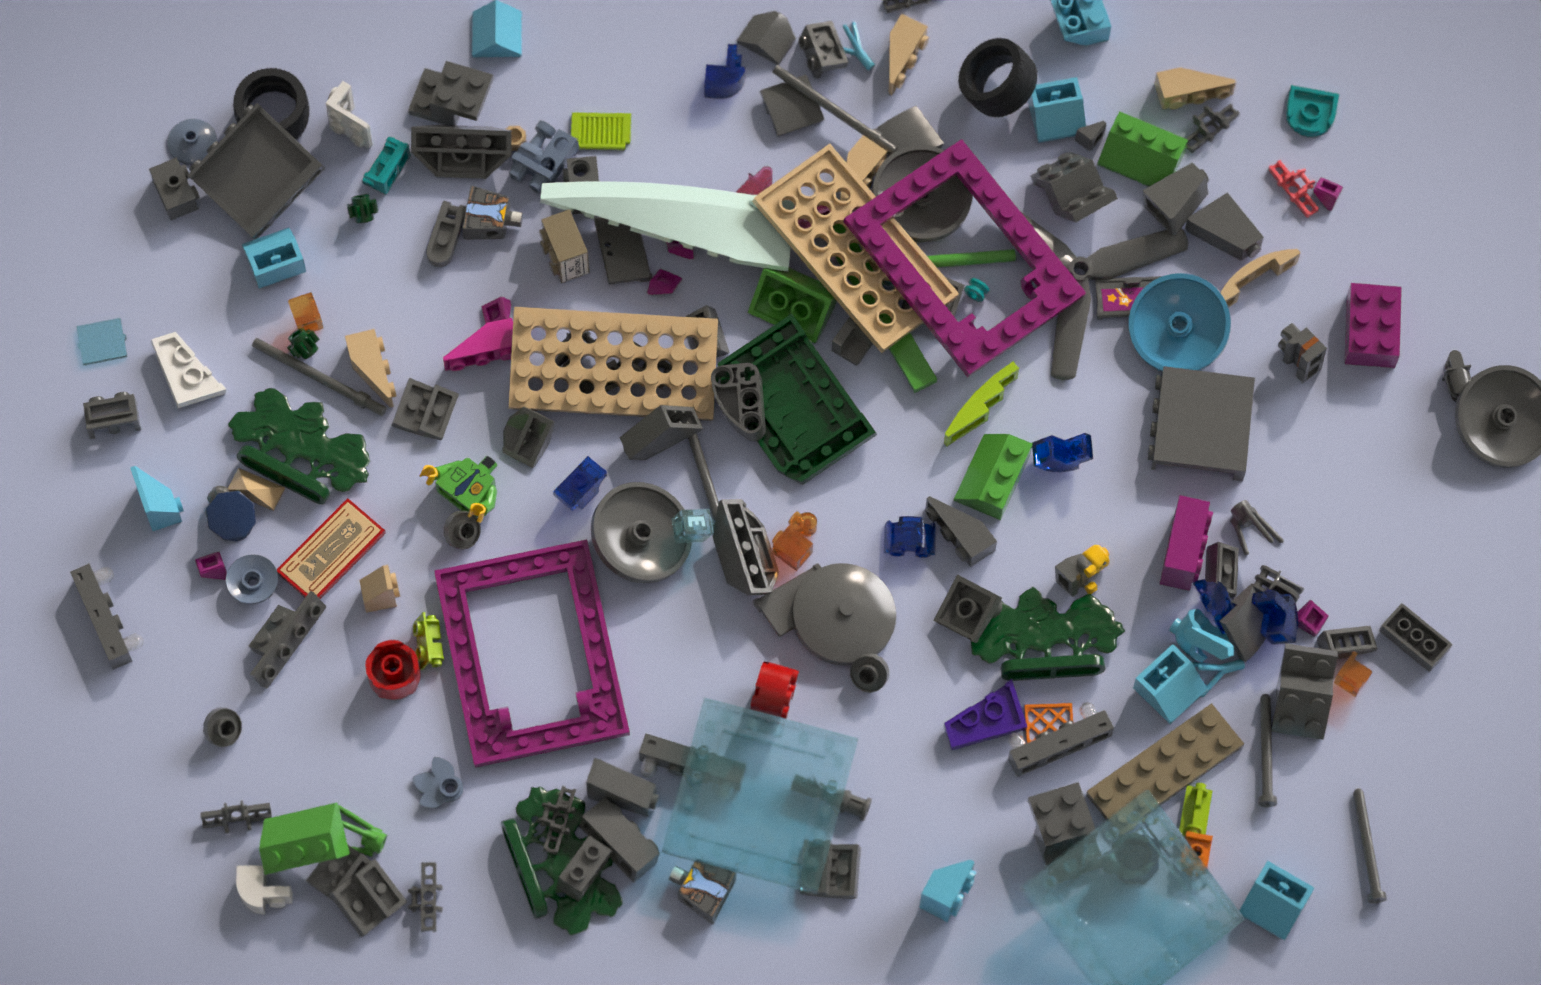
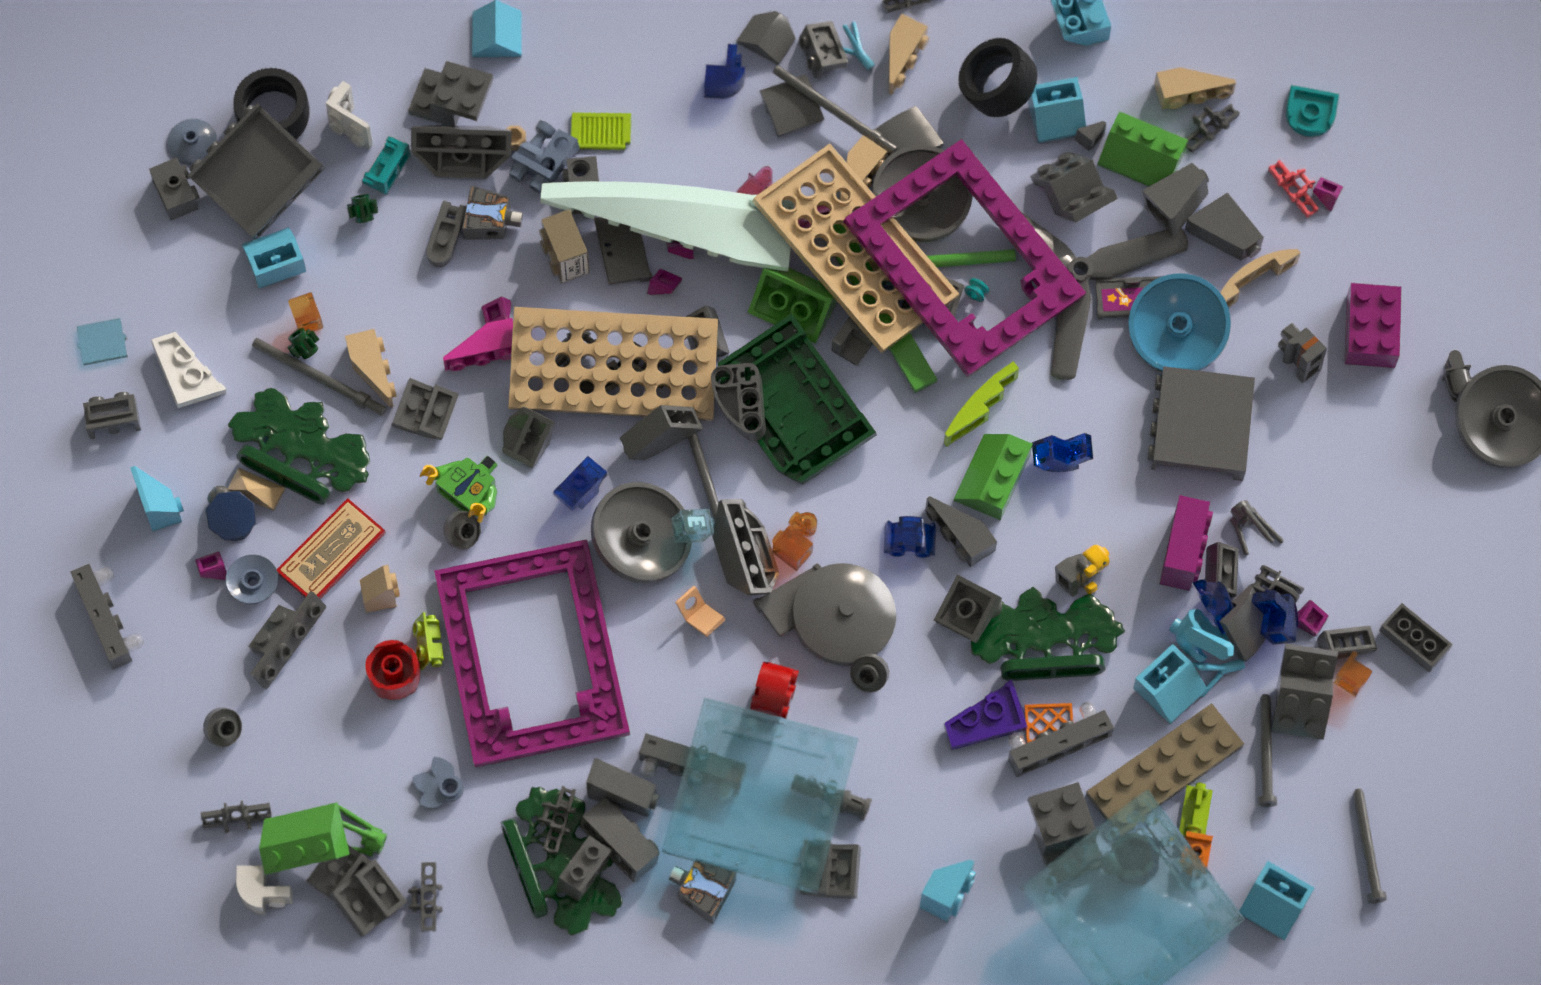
(700, 614): none -> light nougat bracket

